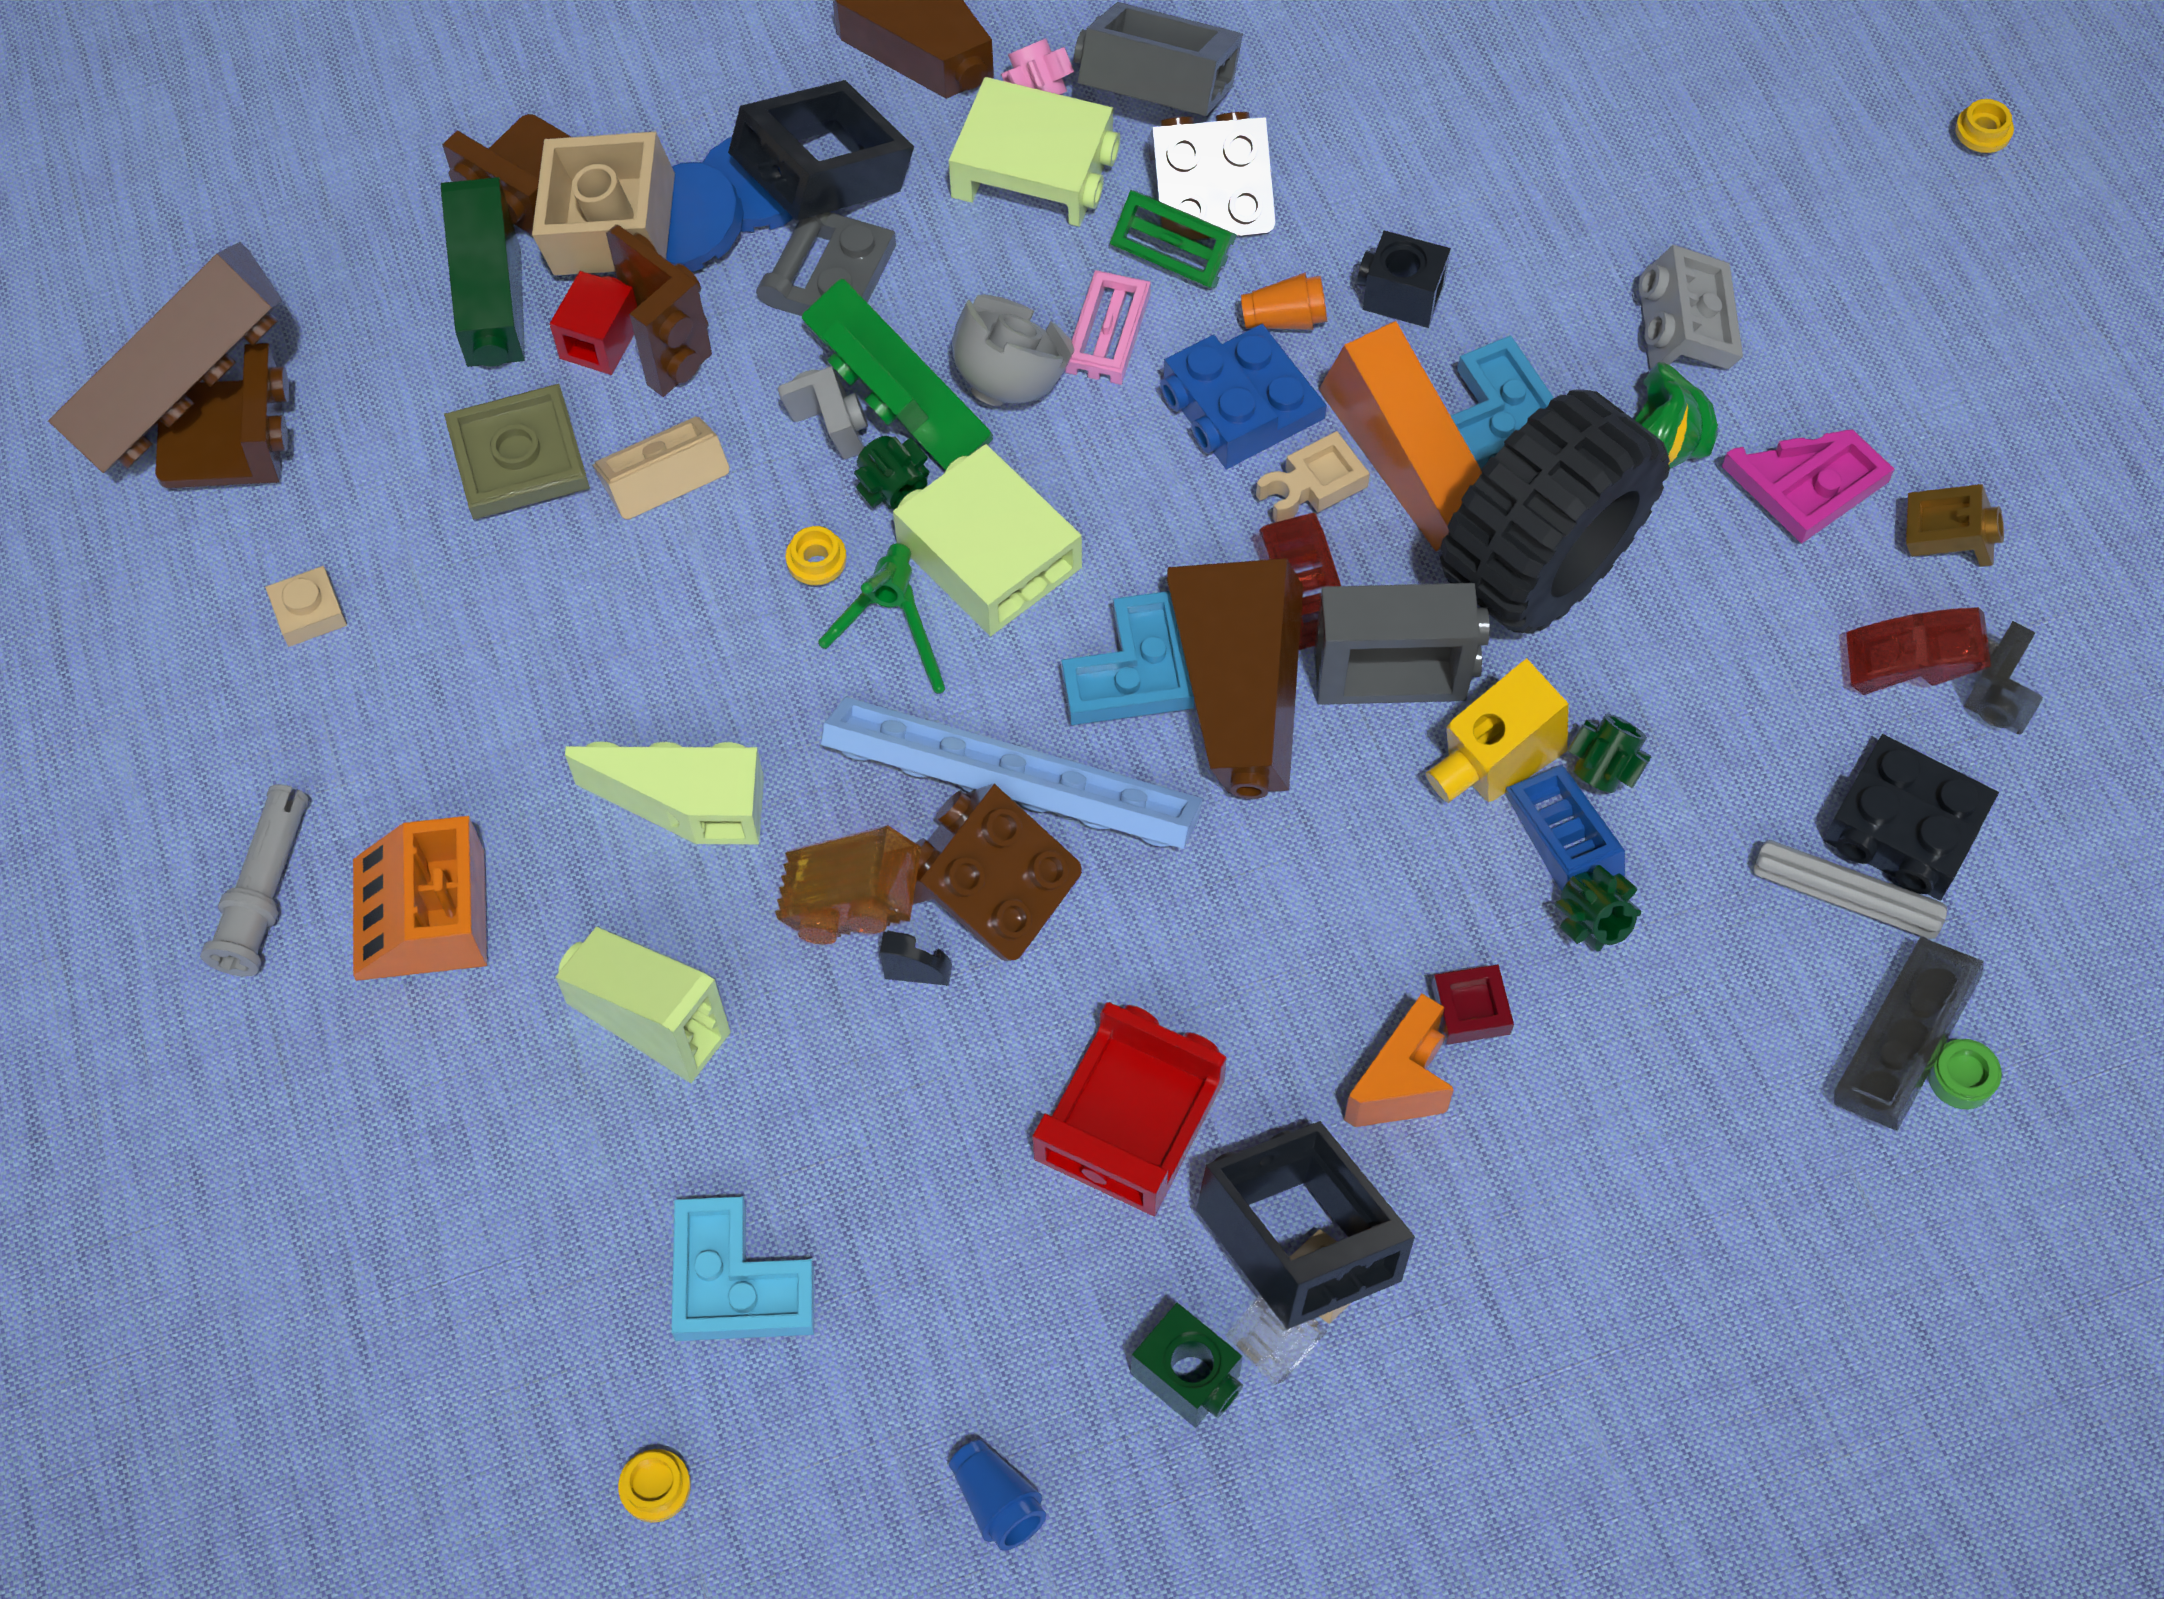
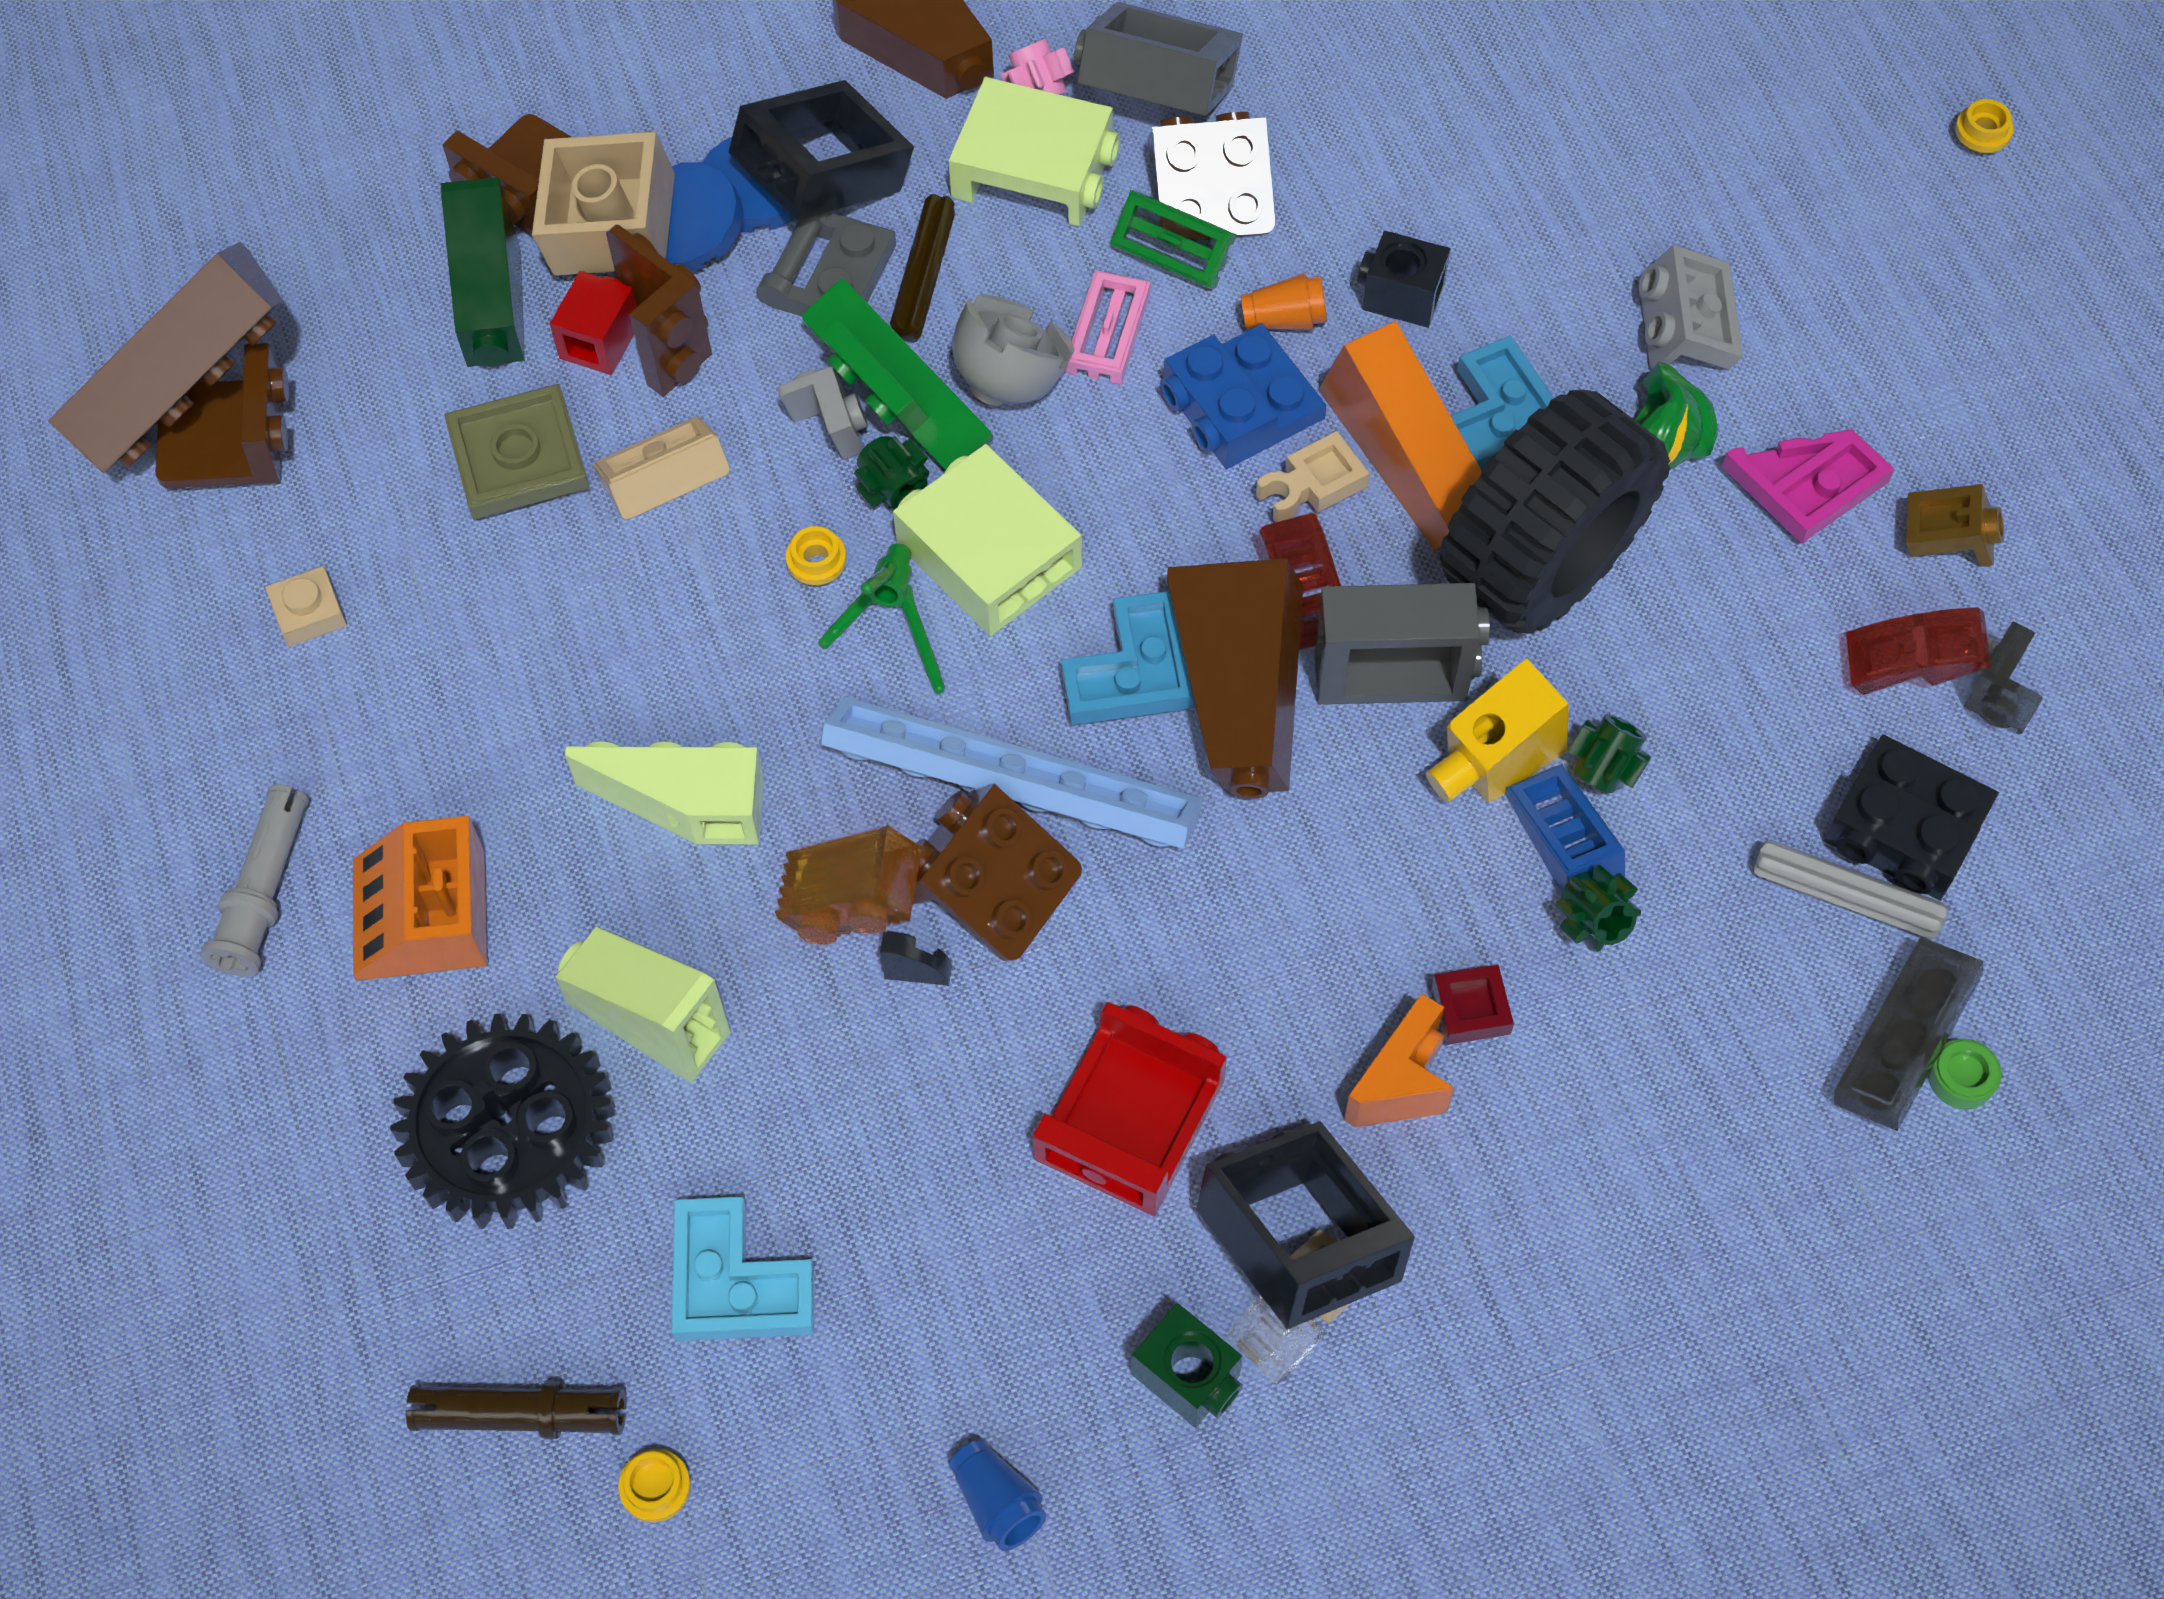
(517, 1409): none -> dark brown pin
(535, 1163): none -> black gear
(923, 267): none -> dark brown axle

